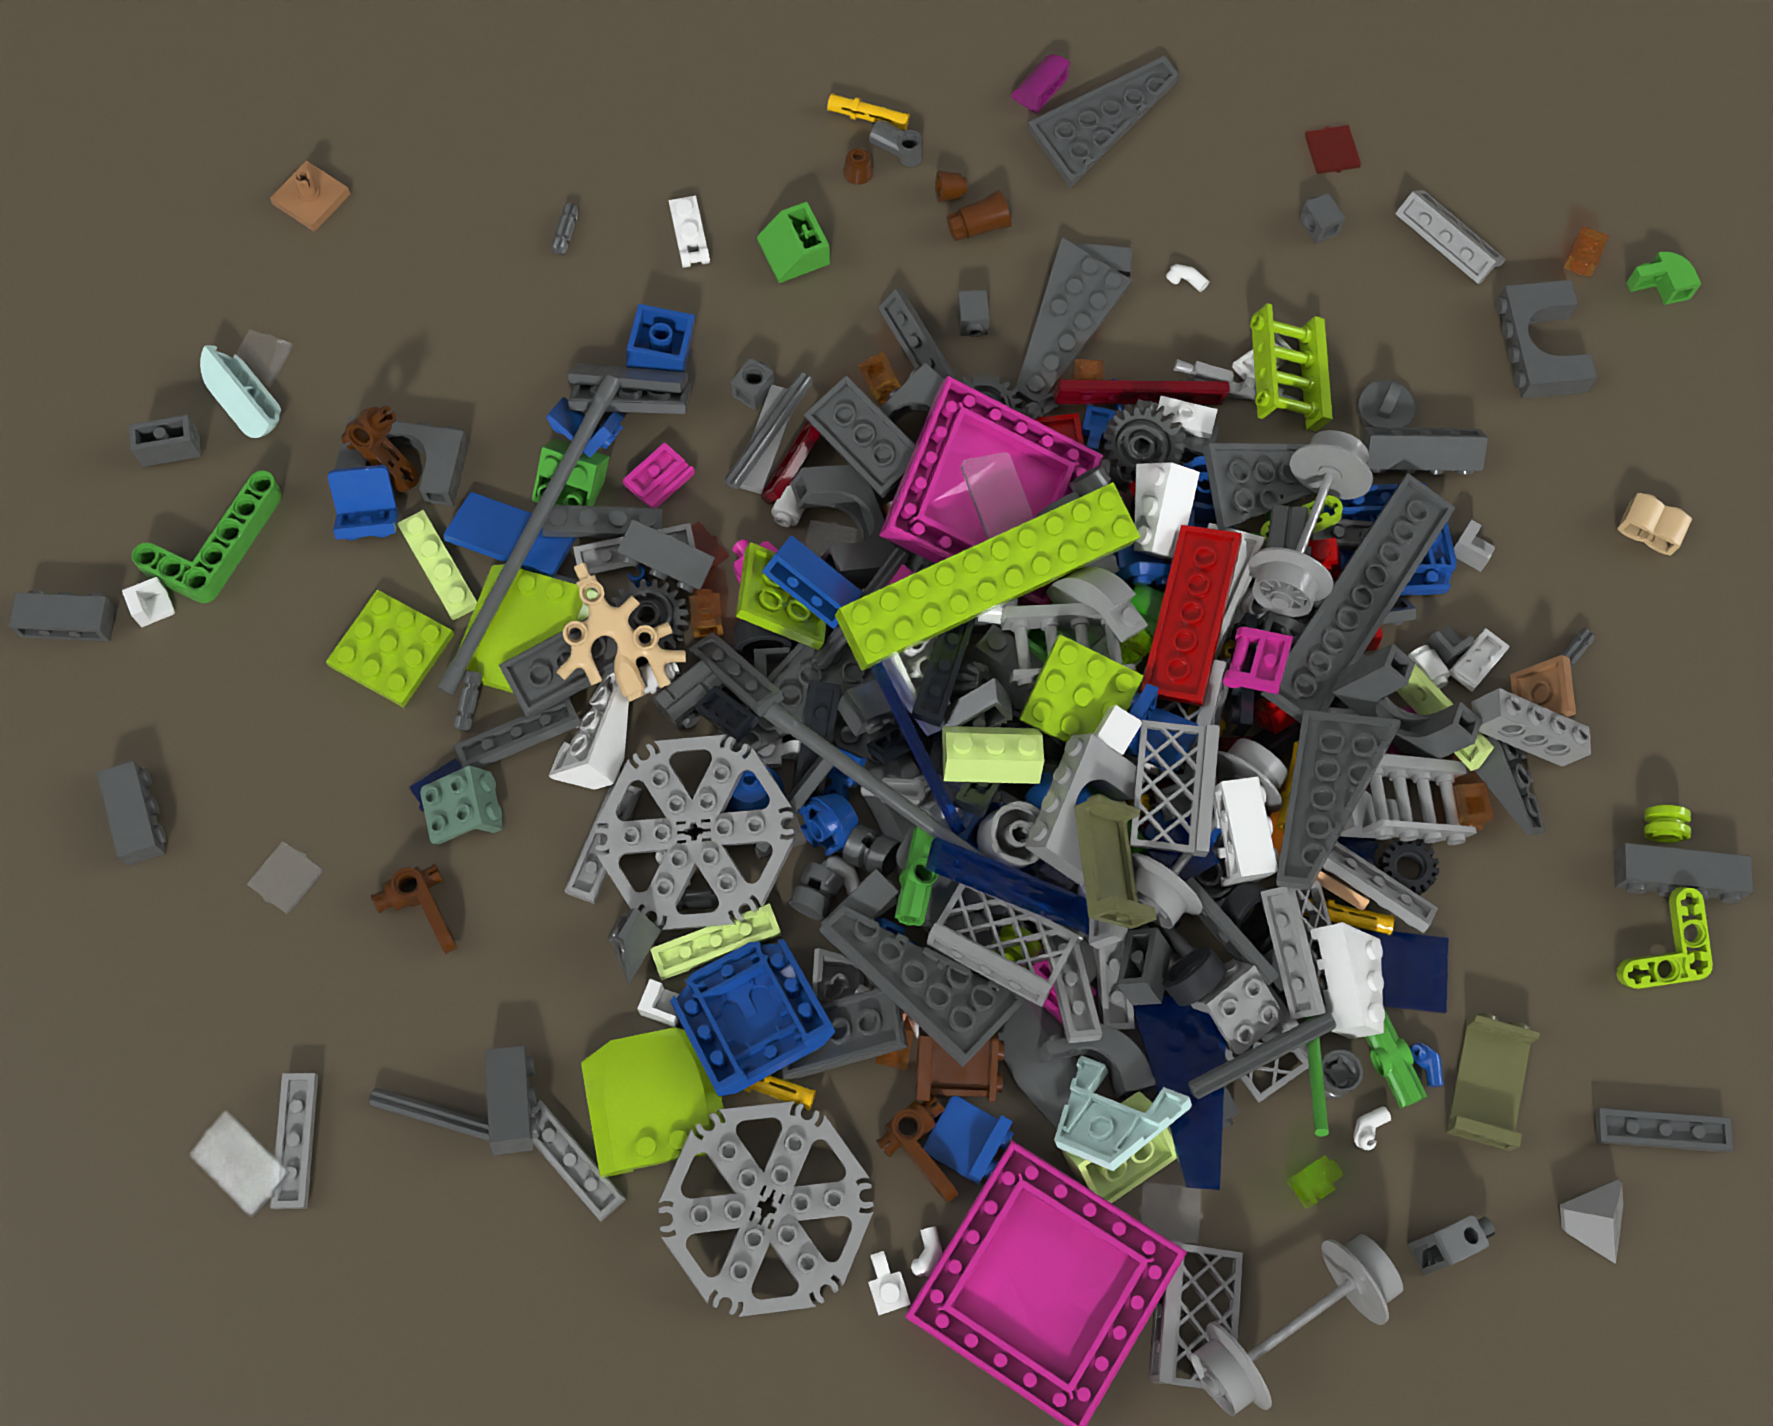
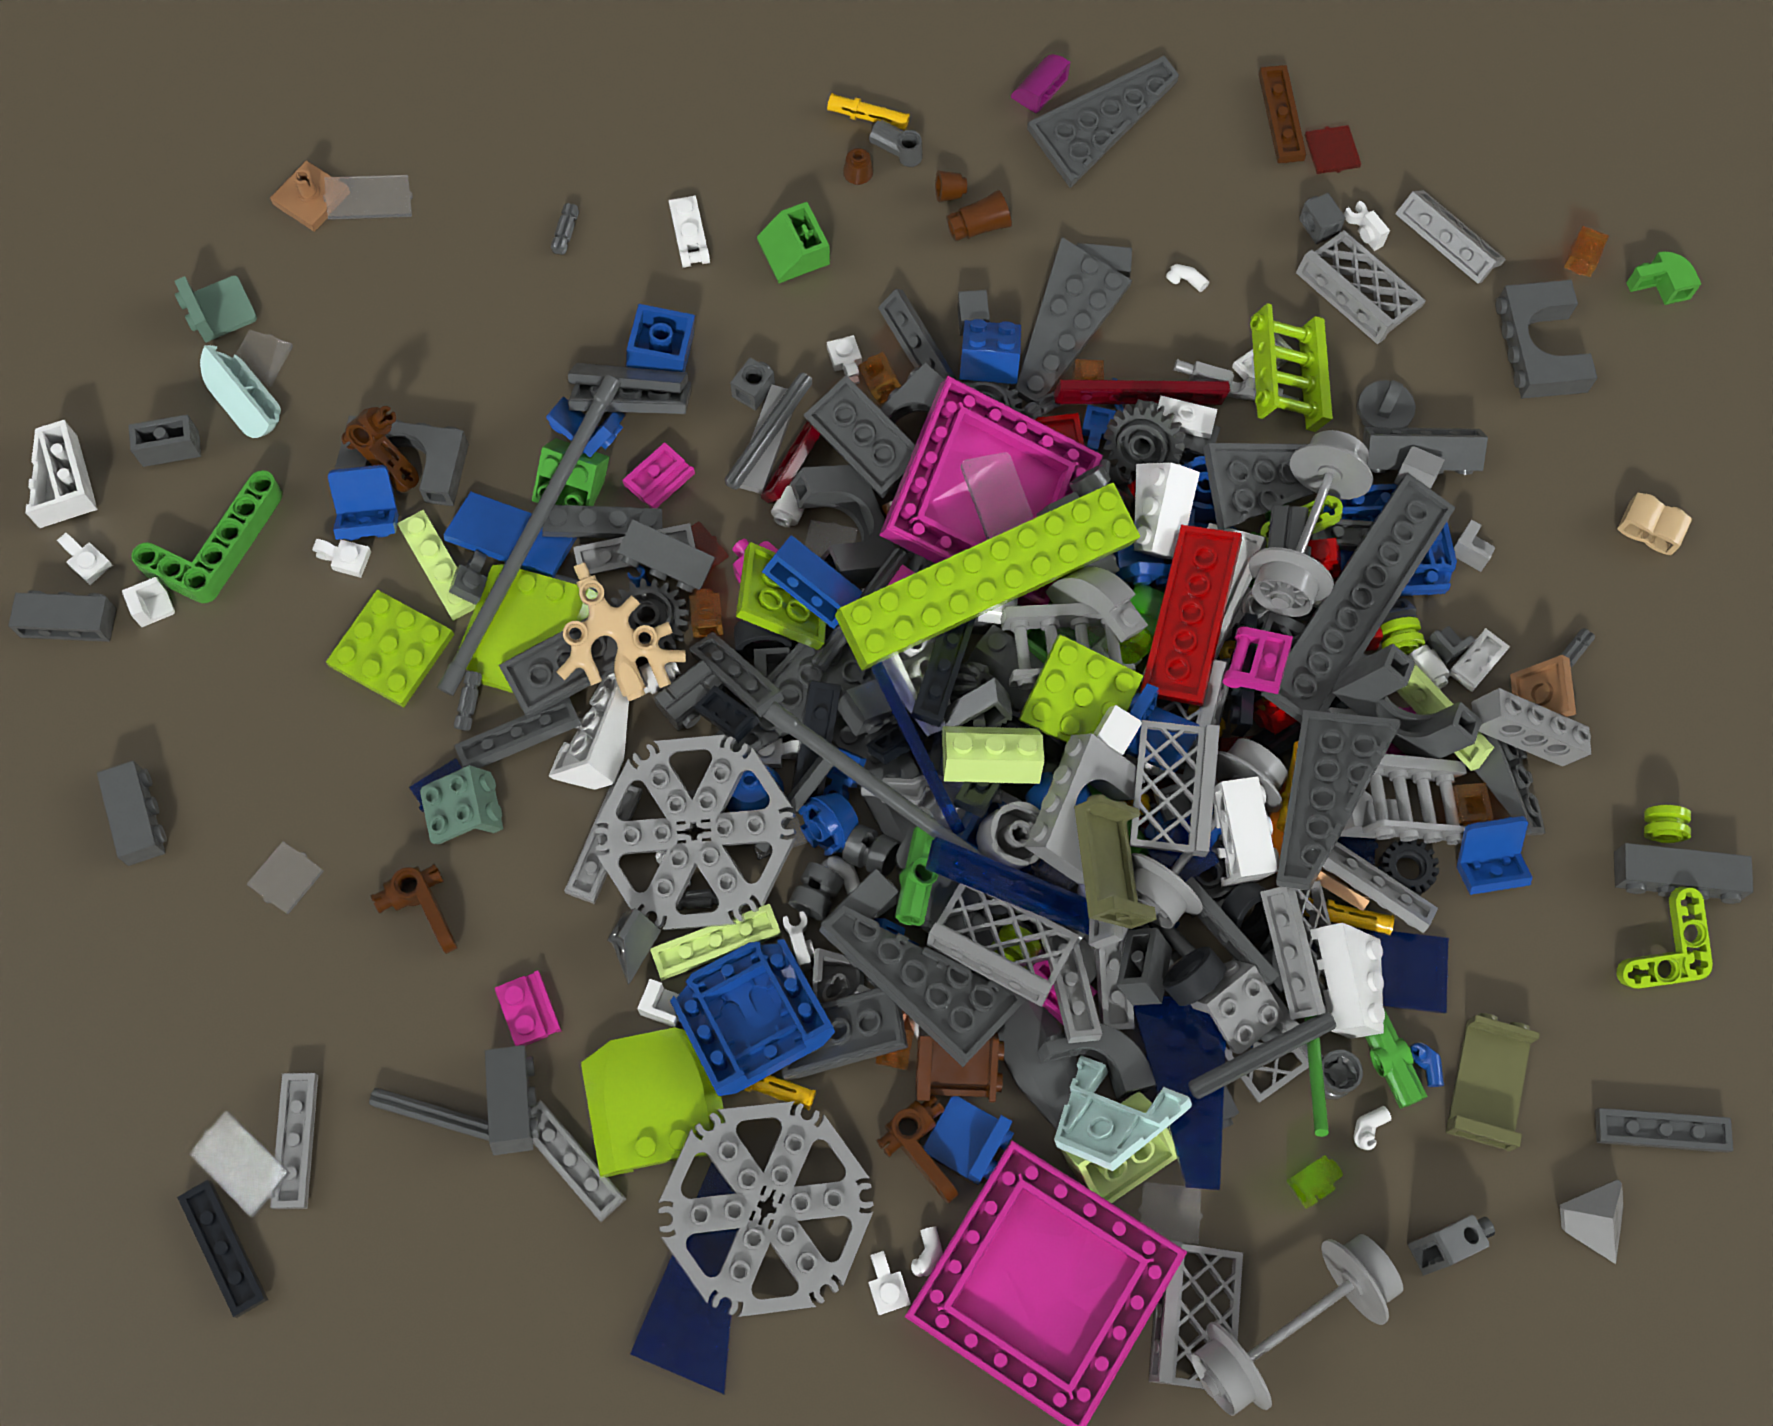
(59, 477): none -> white wedge
(85, 561): none -> white plate
(215, 308): none -> sand green bracket
(222, 1248): none -> black plate
(346, 558): none -> white plate
(368, 197): none -> clear piece
(468, 581): none -> dark grey plate
(527, 1009): none -> dark pink plate
(680, 1327): none -> clear blue wing
(802, 949): none -> white plate
(845, 356): none -> white plate
(990, 351): none -> blue brick
(1282, 114): none -> reddish brown plate
(1348, 297): none -> light grey fence
(1371, 226): none -> white plate
(1403, 633): none -> lime wheel
(1421, 466): none -> light grey panel
(1492, 855): none -> blue bracket

